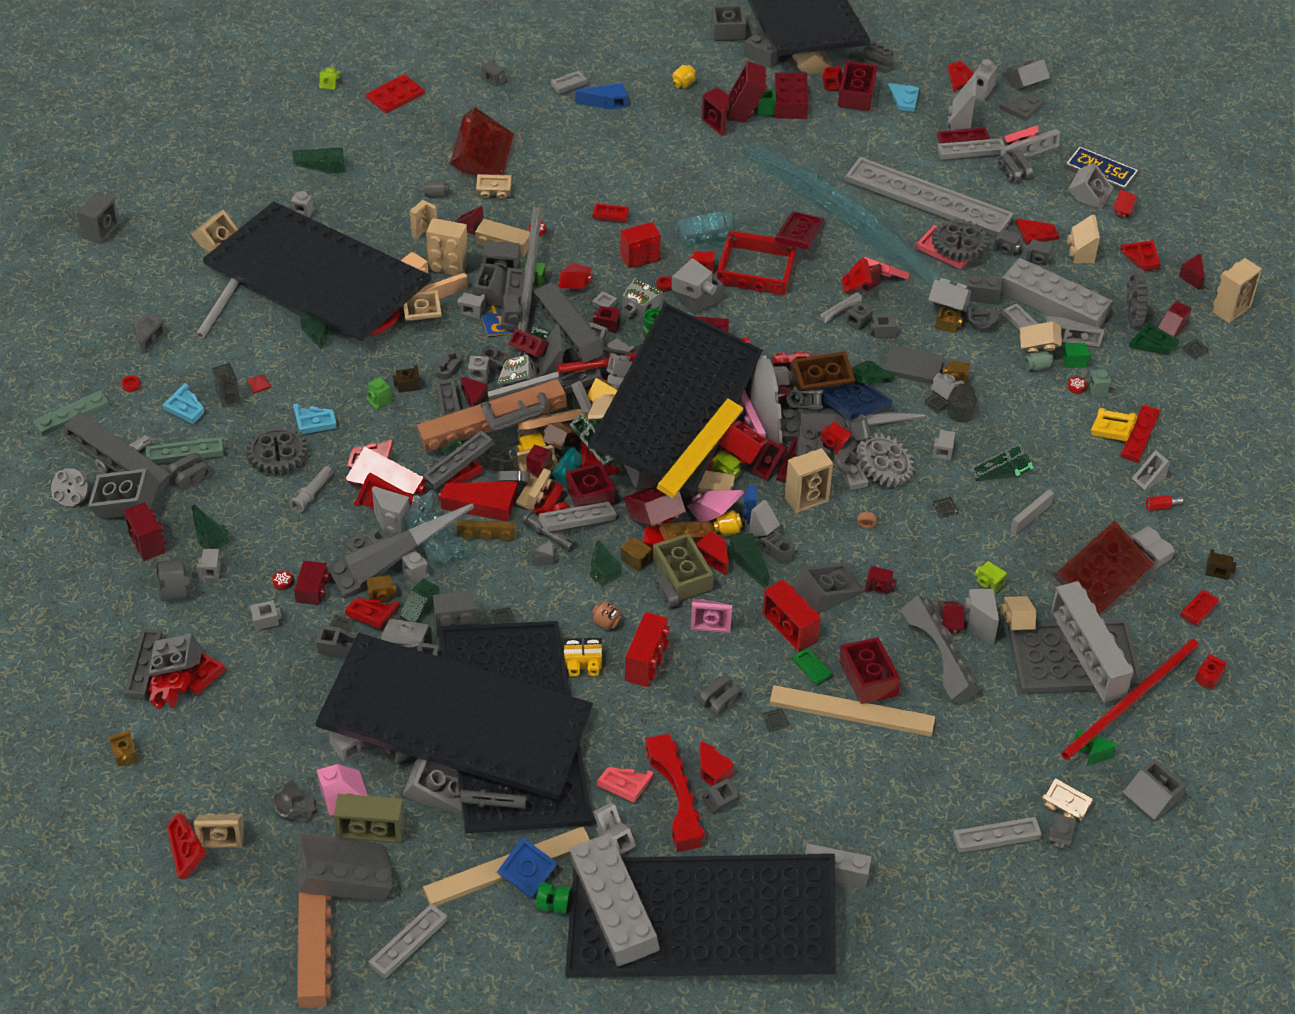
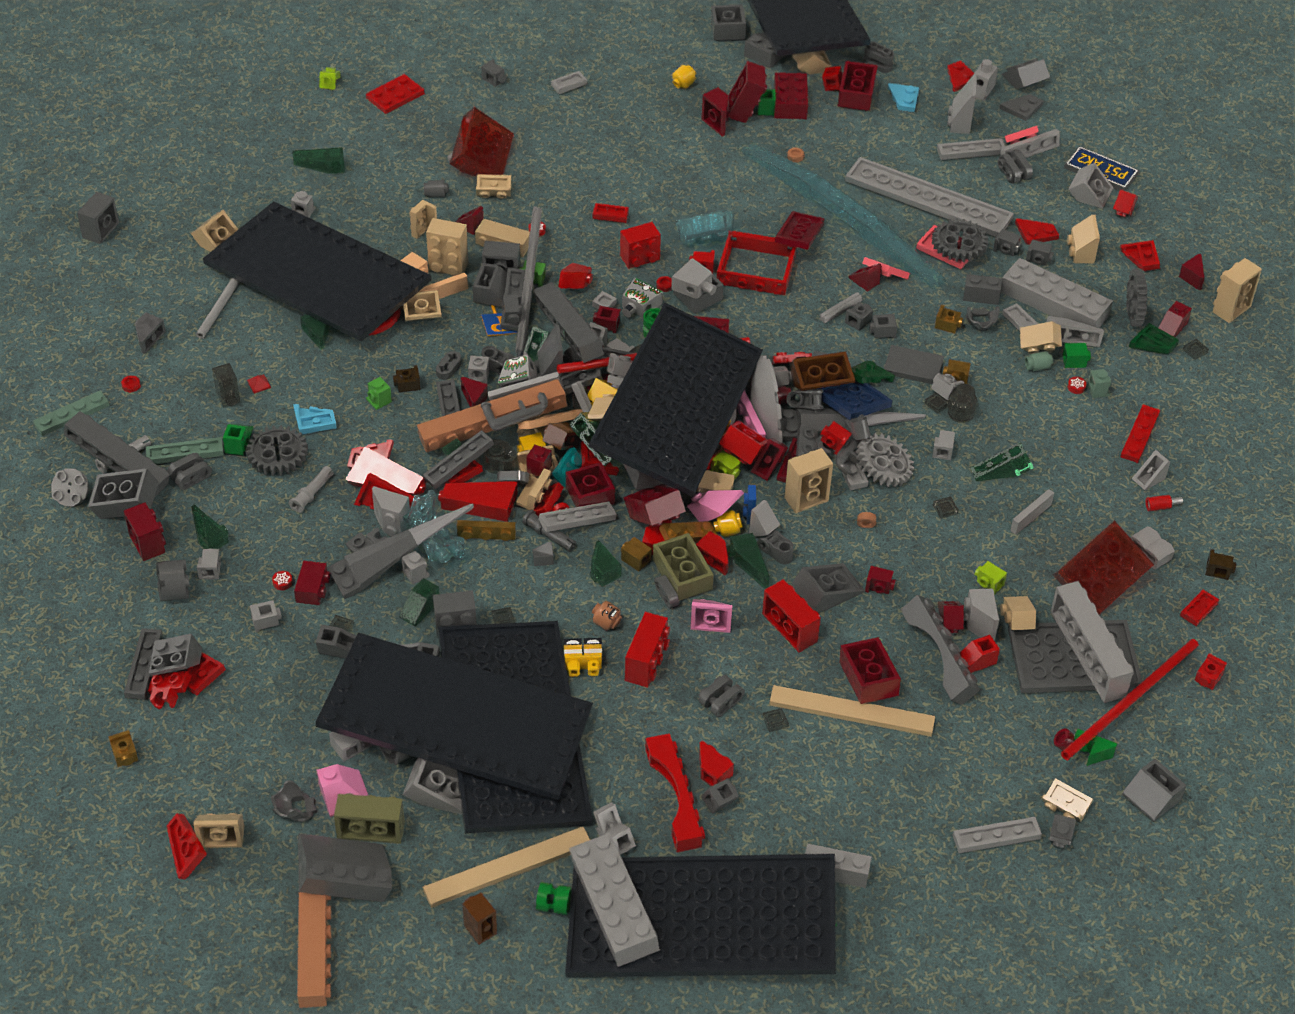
(184, 405): medium azure wing -> none
(236, 438): none -> green slope
(371, 611): red wing -> none
(381, 588): pearl gold brick -> none
(405, 632): light grey plate -> none
(408, 941): light grey plate -> none
(472, 305): light grey brick -> none
(479, 918): none -> reddish brown brick
(518, 801): dark grey pin -> none
(526, 867): blue plate -> none
(528, 343): dark red plate -> none
(604, 97): blue slope -> none
(624, 782): coral wing -> none
(699, 448): yellow tile -> none
(795, 154): none -> nougat tile
(812, 666): green tile -> none
(857, 277): red wing -> none
(951, 296): light grey slope -> none
(962, 135): dark red plate -> none
(981, 653): none -> red slope
(1063, 738): none -> dark red tile
(1113, 429): yellow plate -> none

